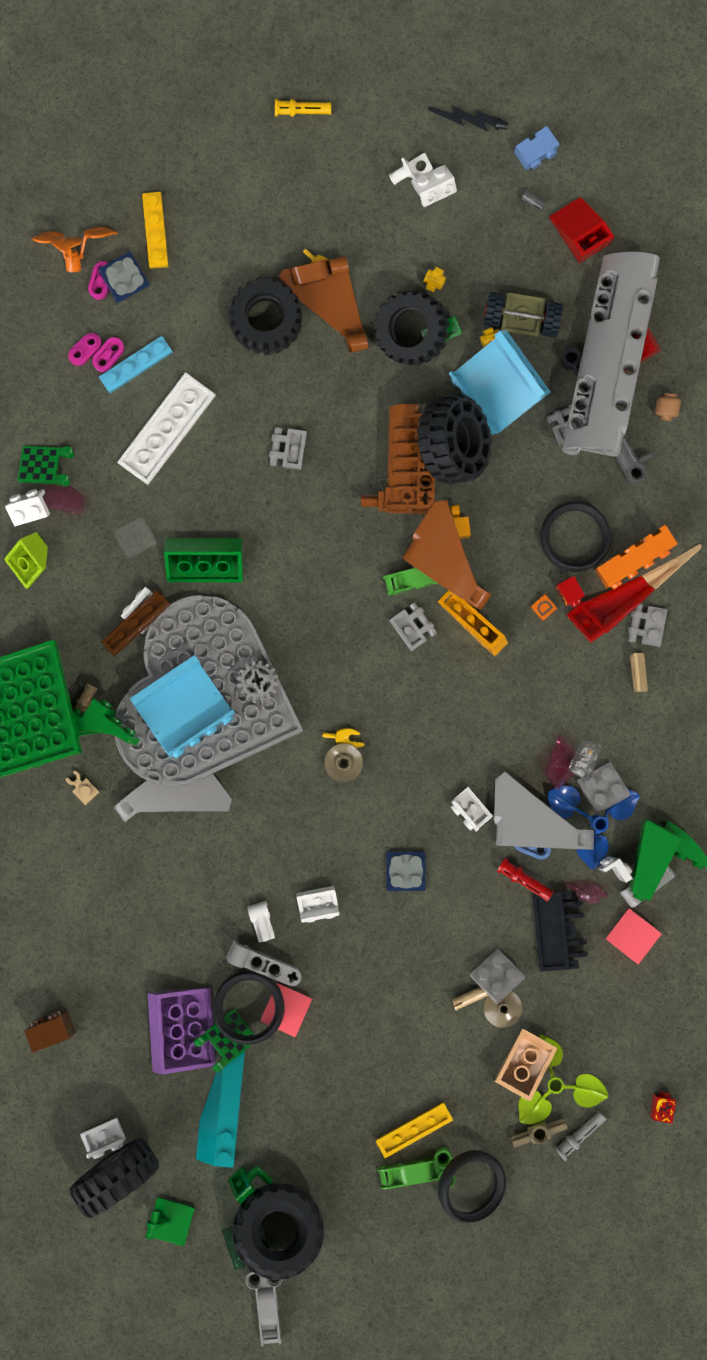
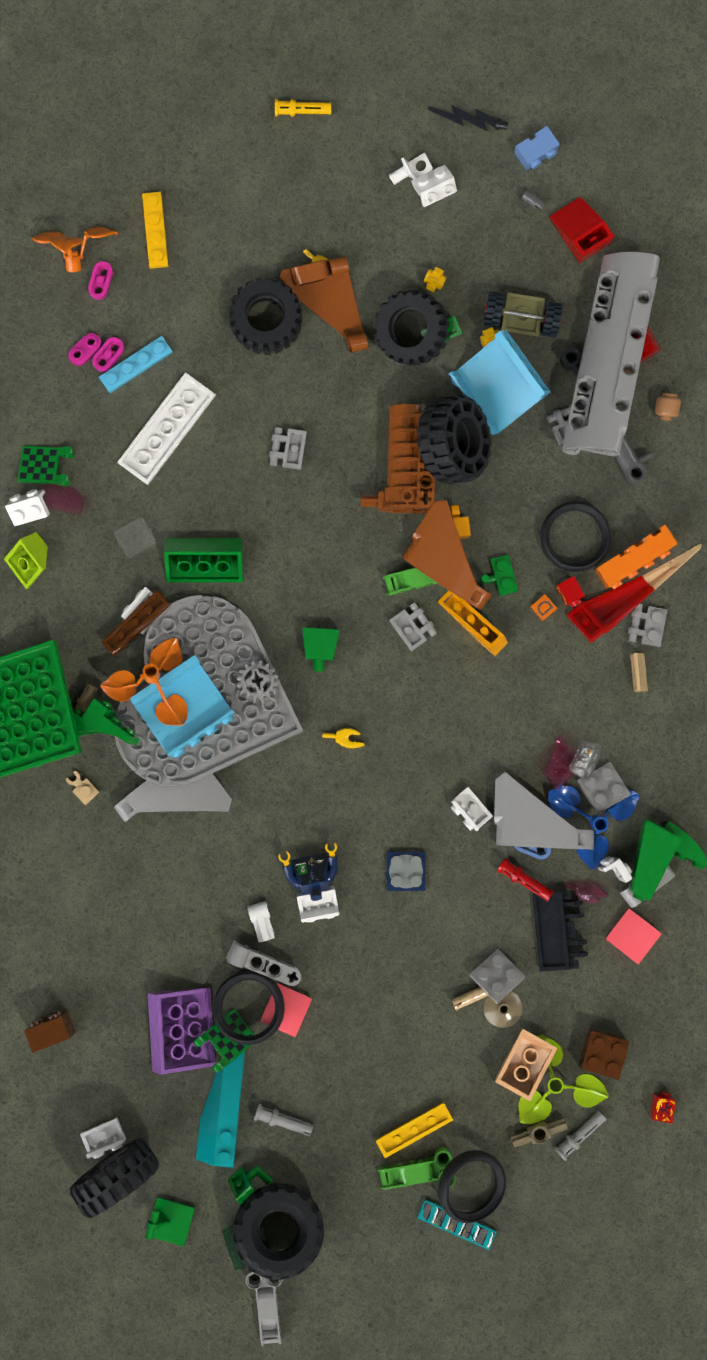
(123, 277): light grey piece -> none
(165, 656): none -> orange plant
(274, 1118): none -> light grey pin
(312, 873): none -> torso
(320, 646): none -> green torso
(347, 772): dark tan dish -> none
(472, 1232): none -> tile
(502, 575): none -> green plate
(603, 1053): none -> reddish brown brick

